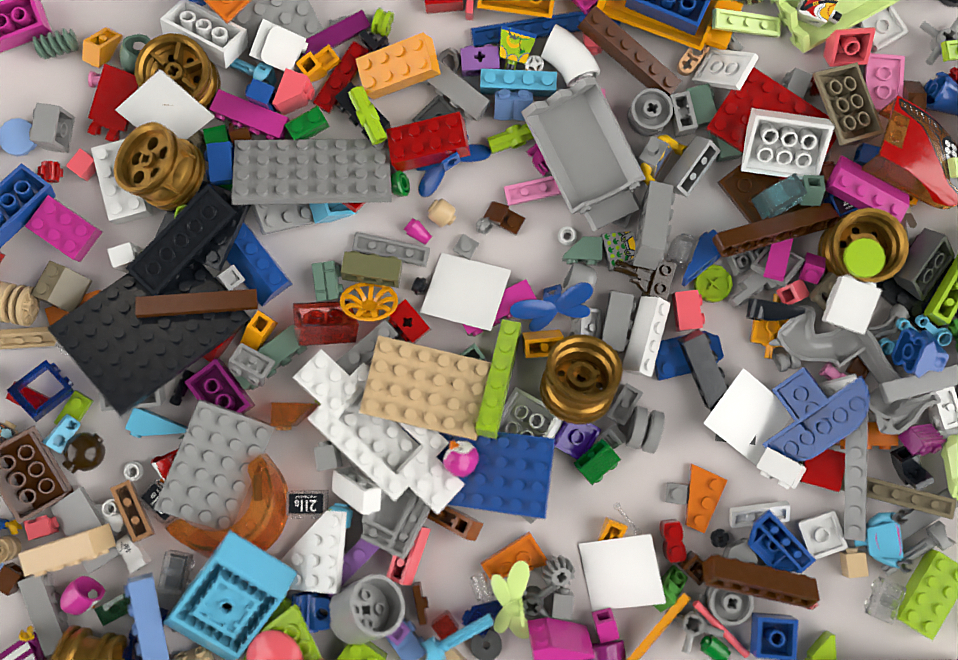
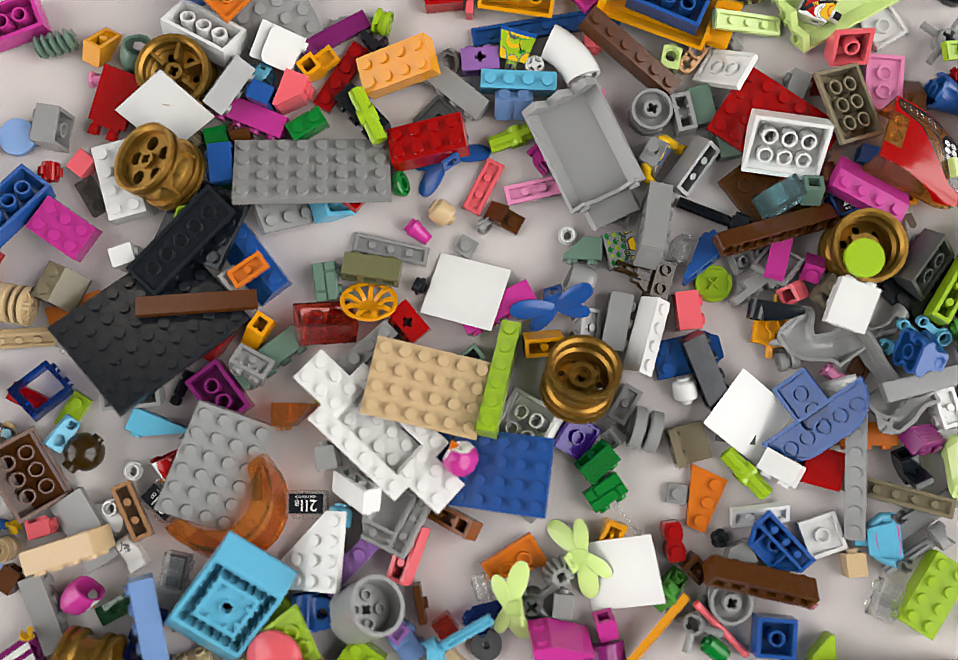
(91, 195): none -> clear smoke plate
(228, 85): none -> brick
(248, 269): none -> orange plate
(483, 187): none -> coral tile
(578, 558): none -> yellowish green piece
(605, 492): none -> green brick
(674, 51): none -> yellowish green brick
(685, 389): none -> white head
(688, 444): none -> dark tan bracket
(736, 220): none -> black piece
(746, 473): none -> lime piece

